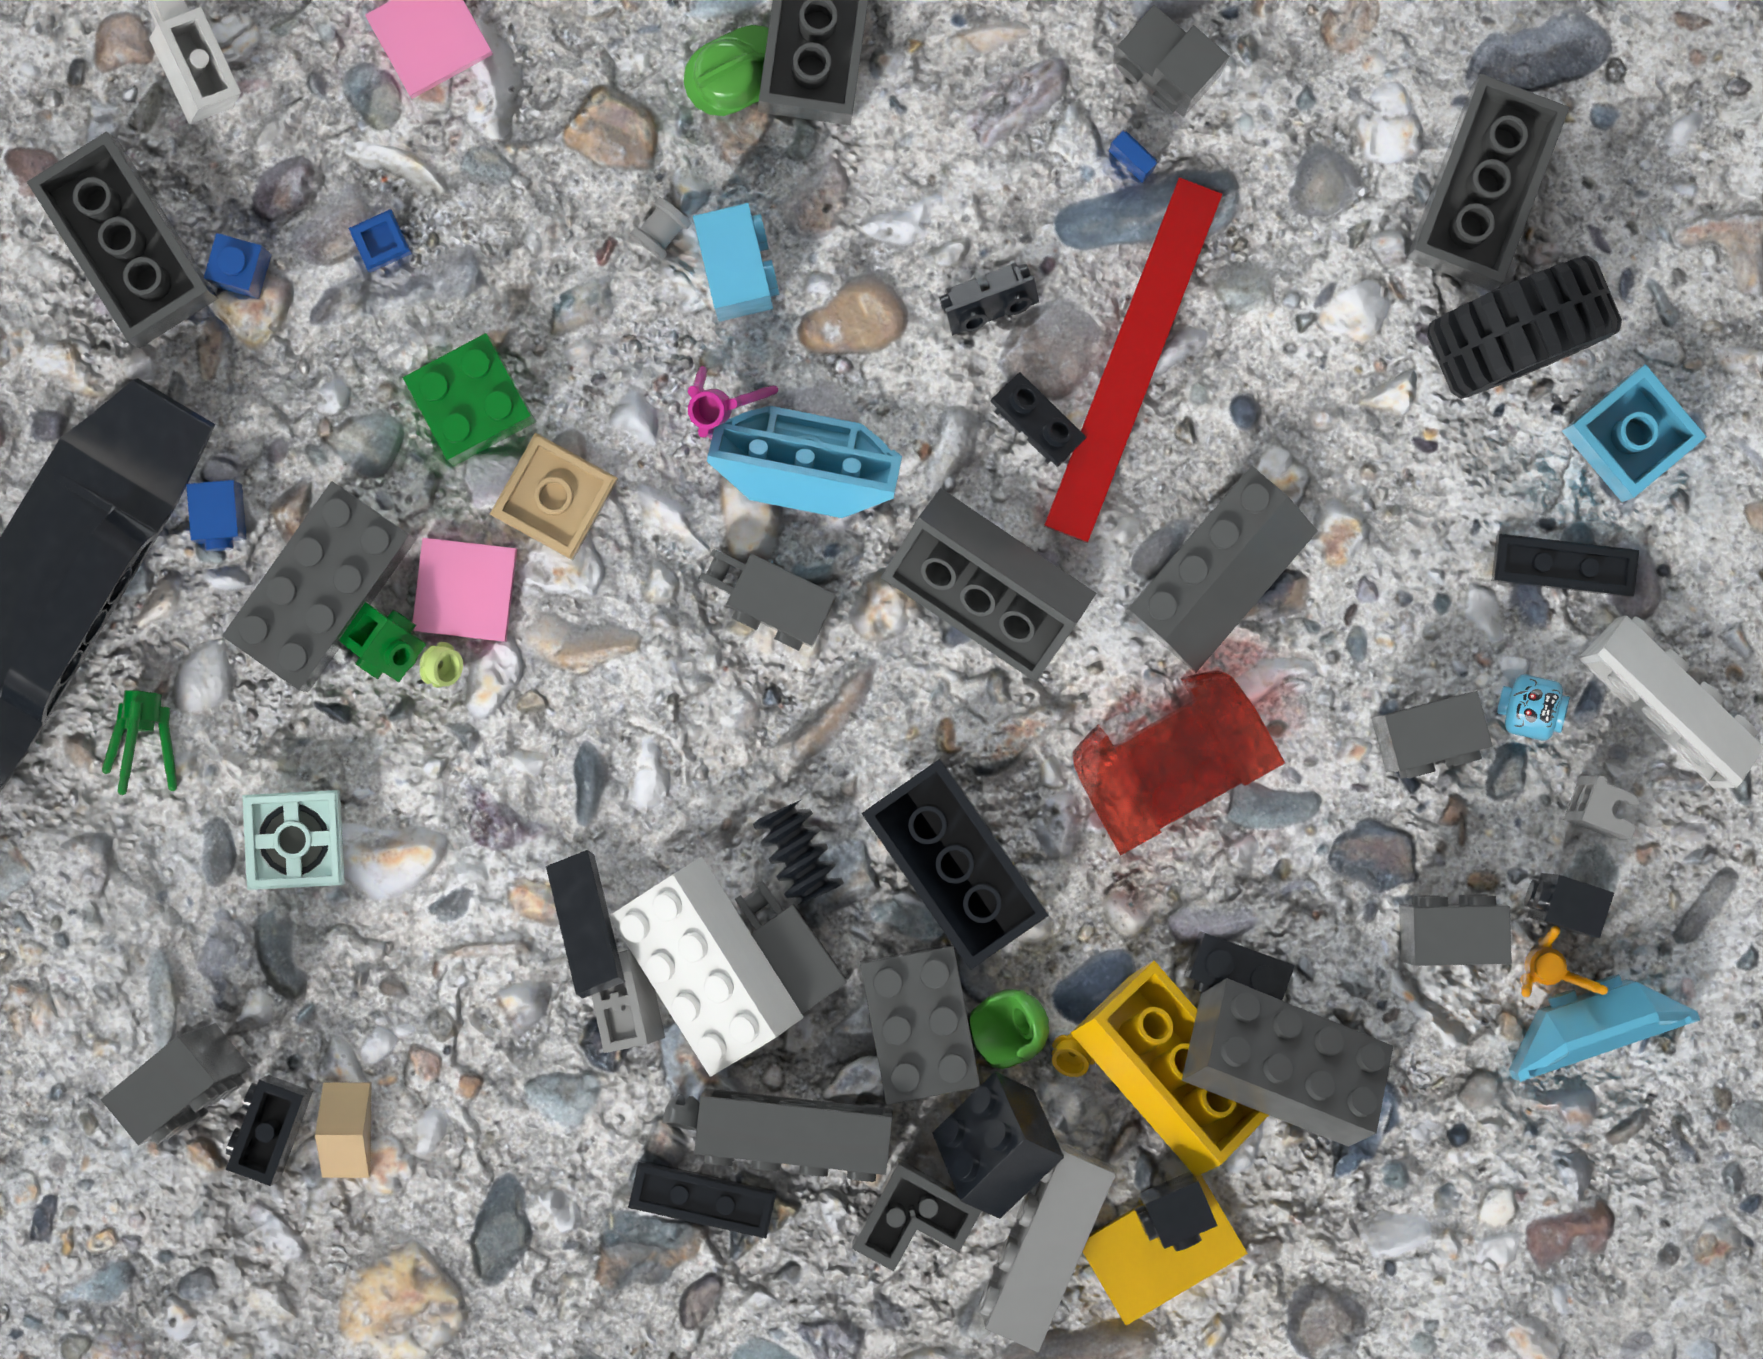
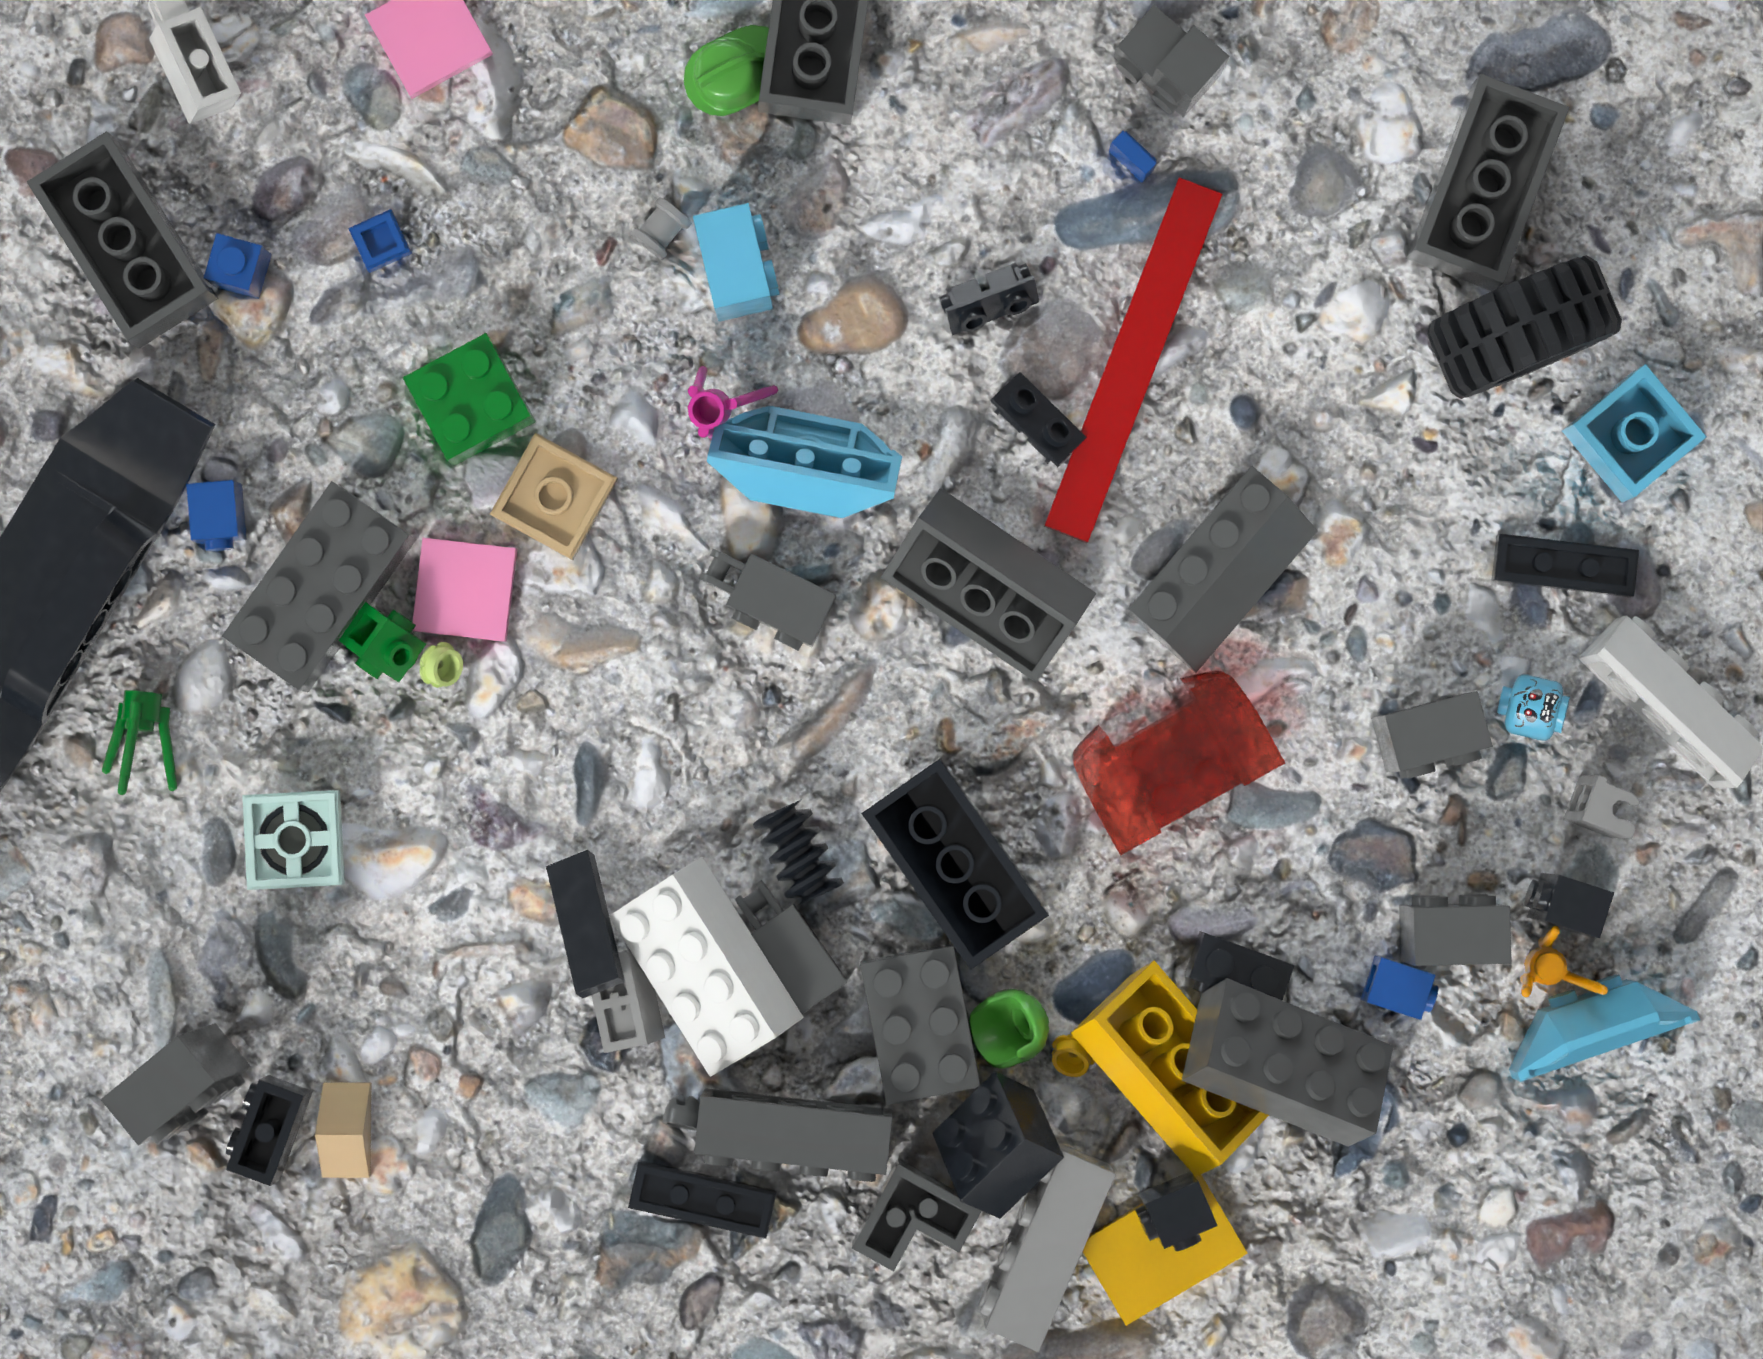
(1400, 988): none -> blue brick

